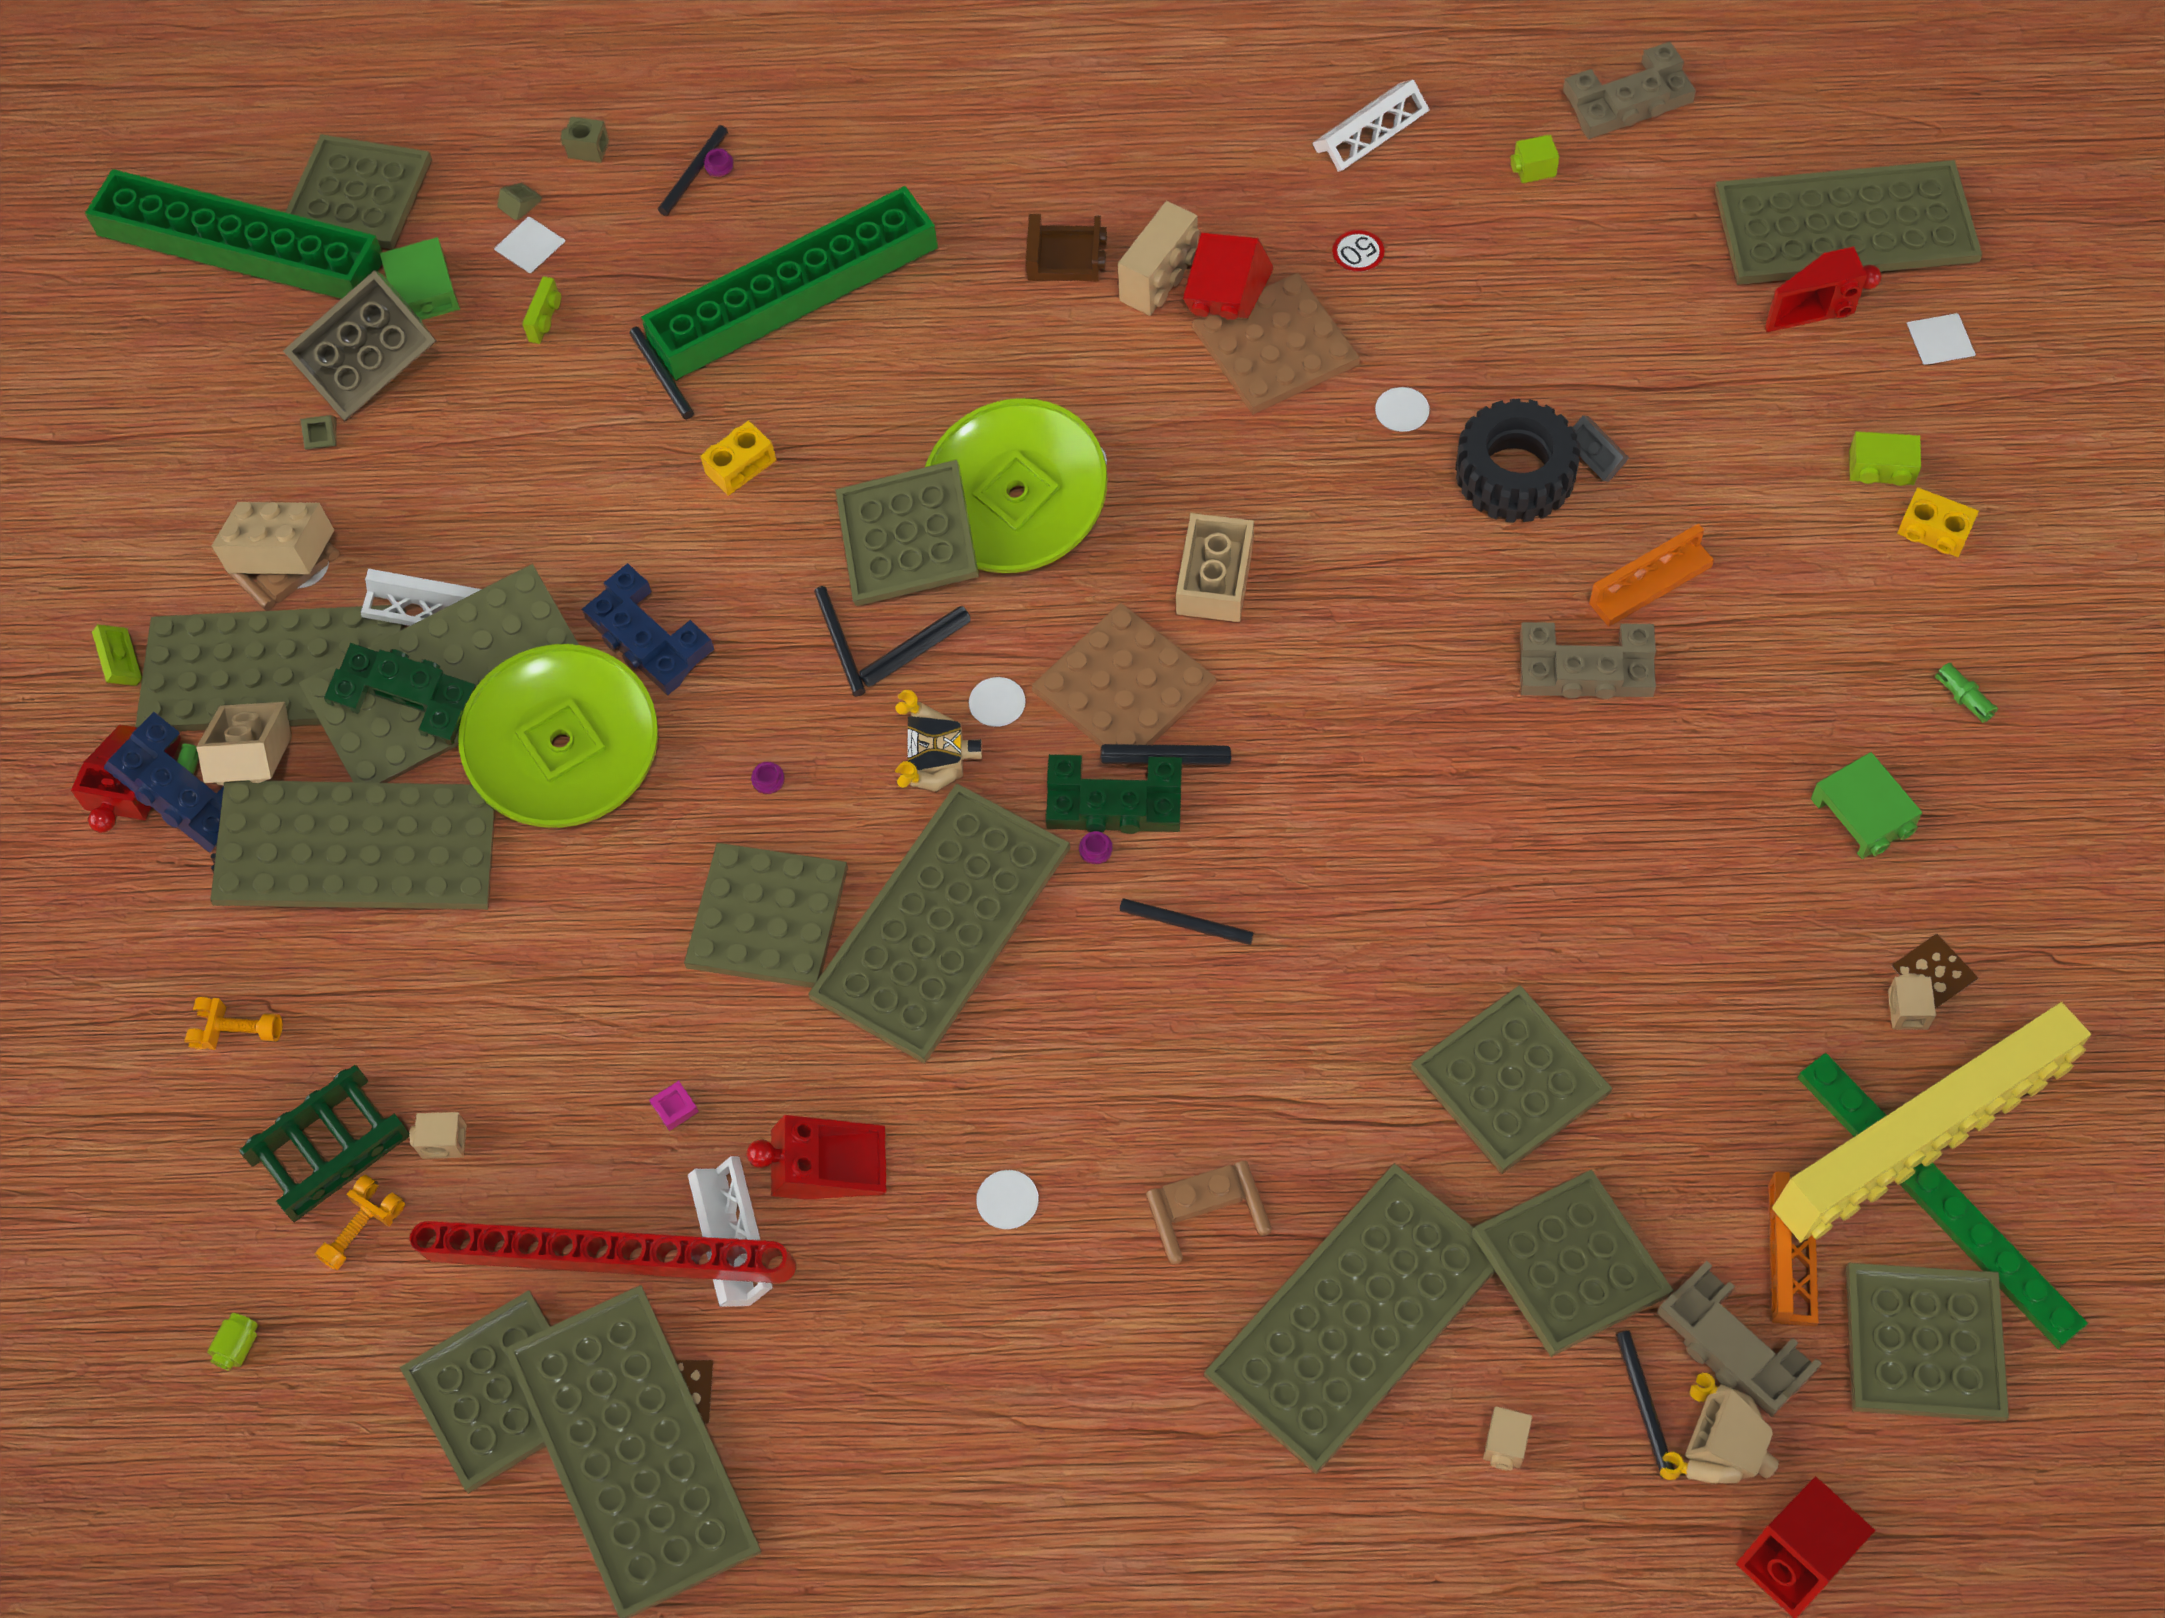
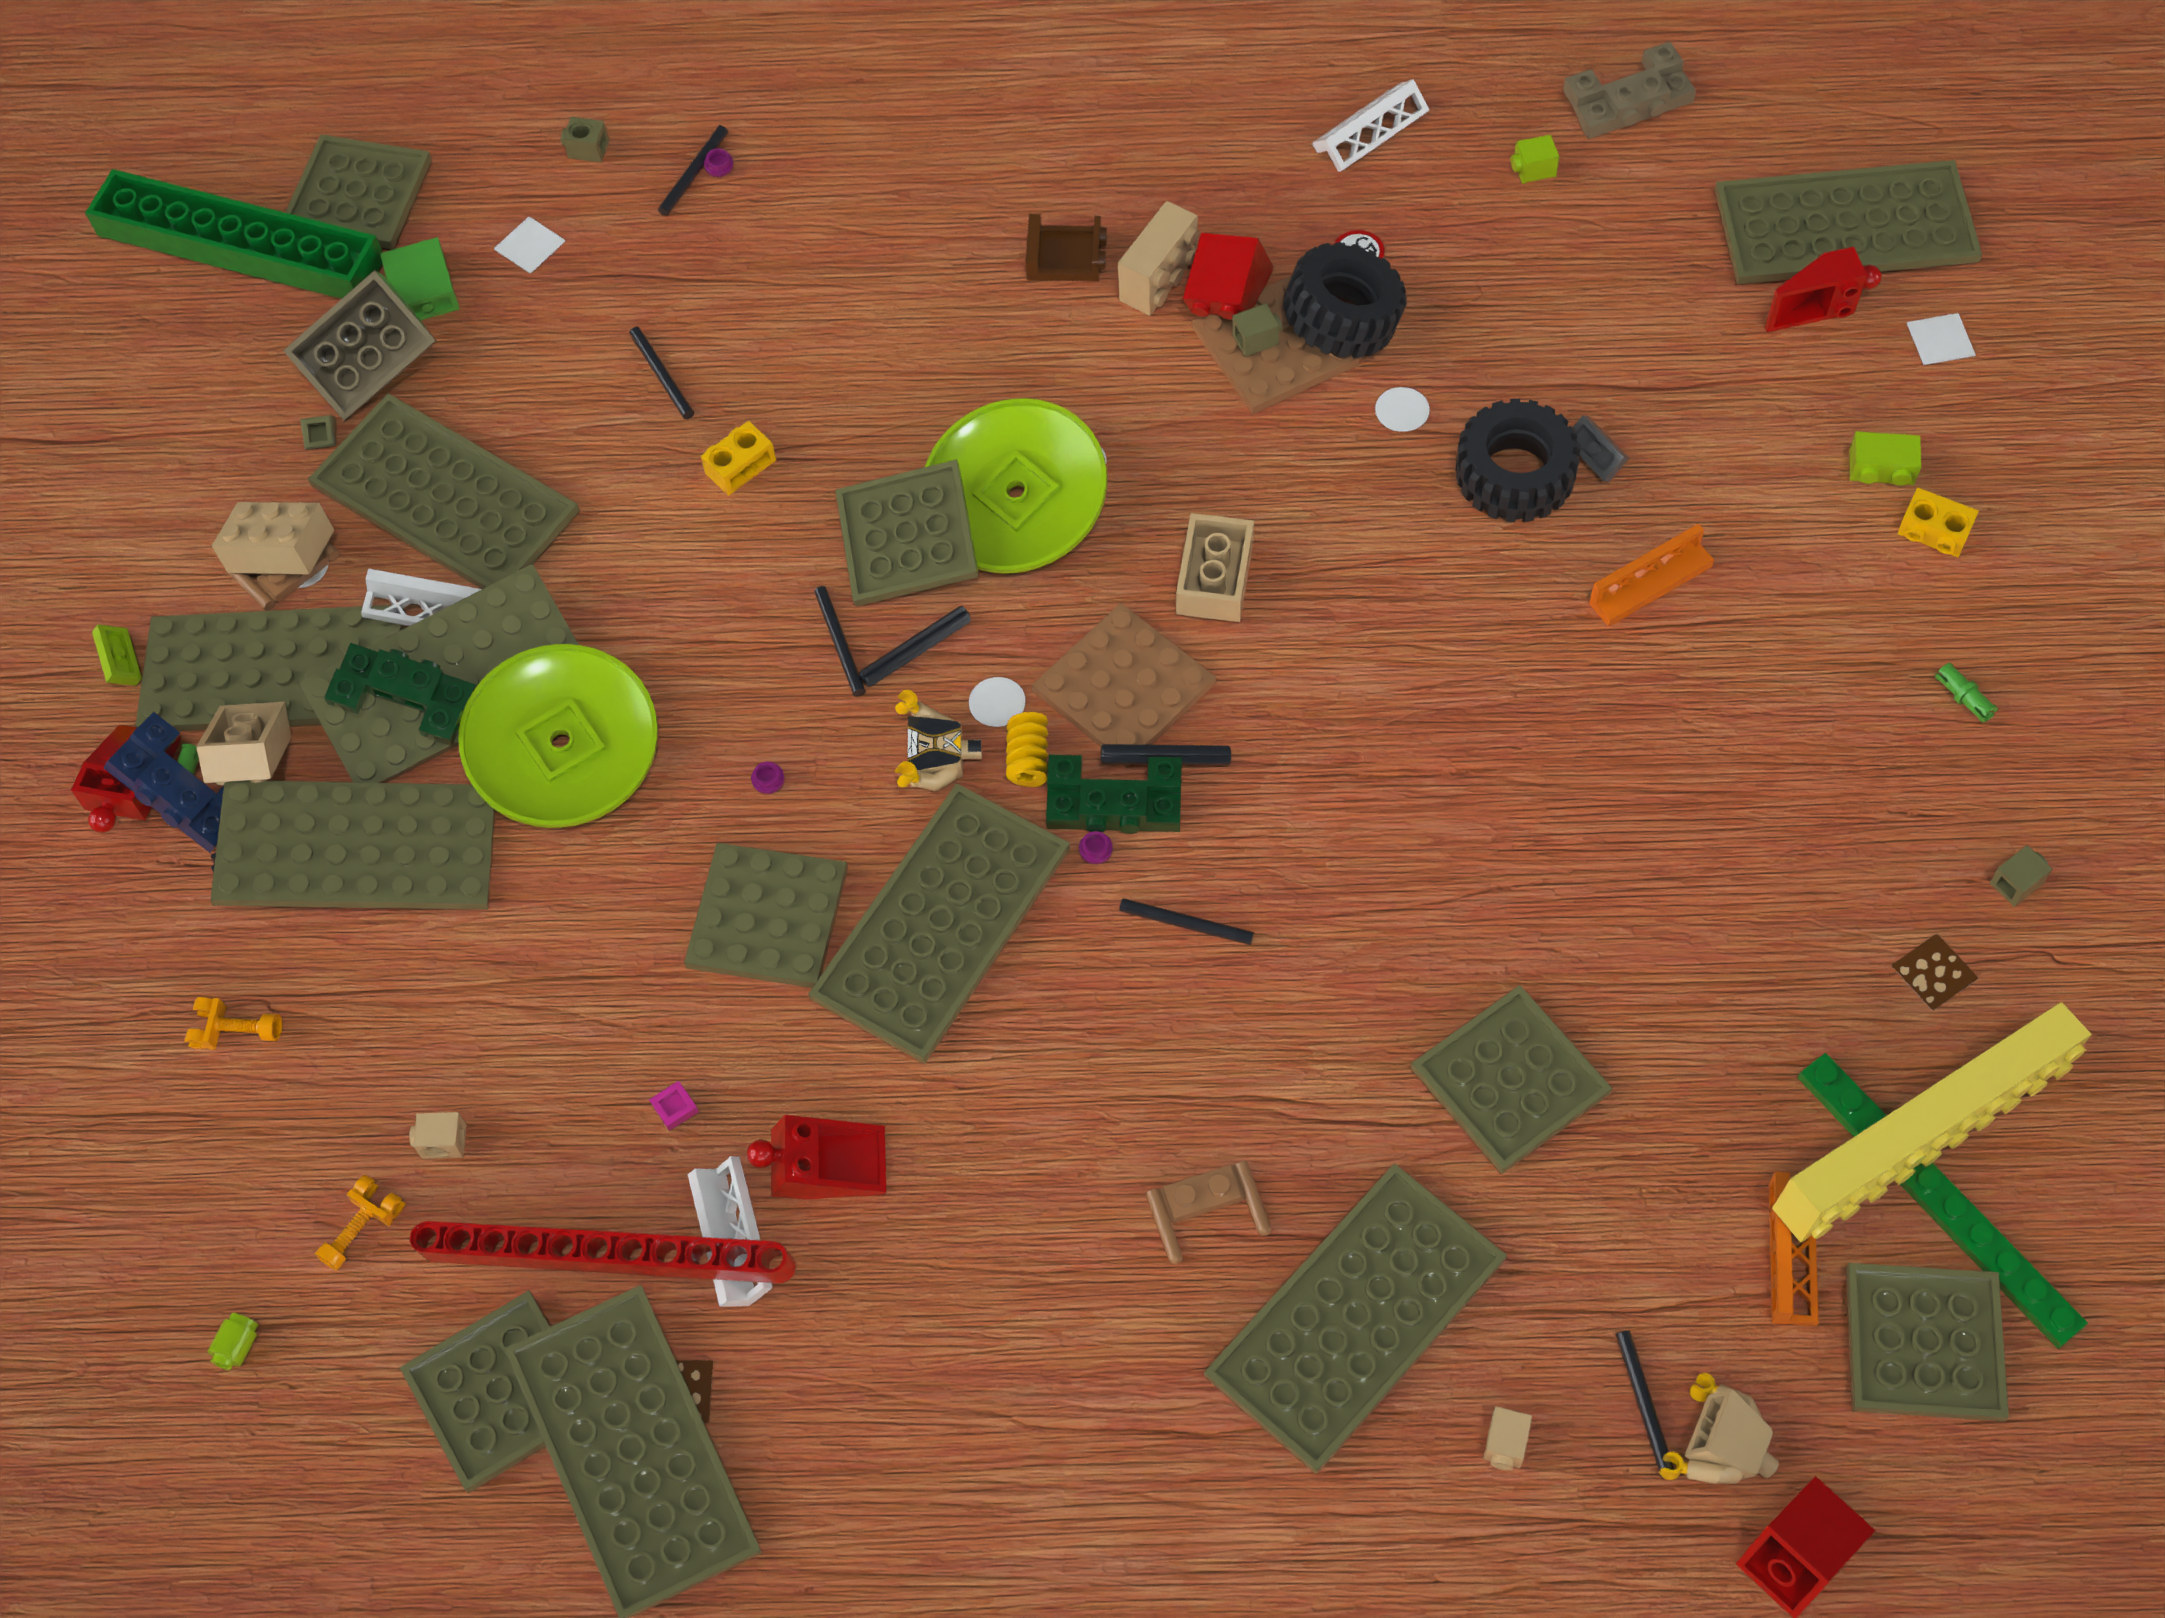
(332, 1174): dark green fence -> none
(443, 494): none -> olive plate
(517, 200): olive slope -> none
(541, 309): lime plate -> none
(639, 638): dark blue bracket -> none
(789, 282): green brick -> none
(1007, 1199): white sticker -> none
(1027, 749): none -> yellow piece
(1256, 329): none -> olive brick
(1335, 324): none -> black tyre
(1571, 1262): olive plate -> none
(1587, 670): dark tan bracket -> none
(1731, 1348): dark tan bracket -> none
(1869, 804): bright green panel -> none
(1911, 1002): tan brick -> none
(2021, 875): none -> olive brick

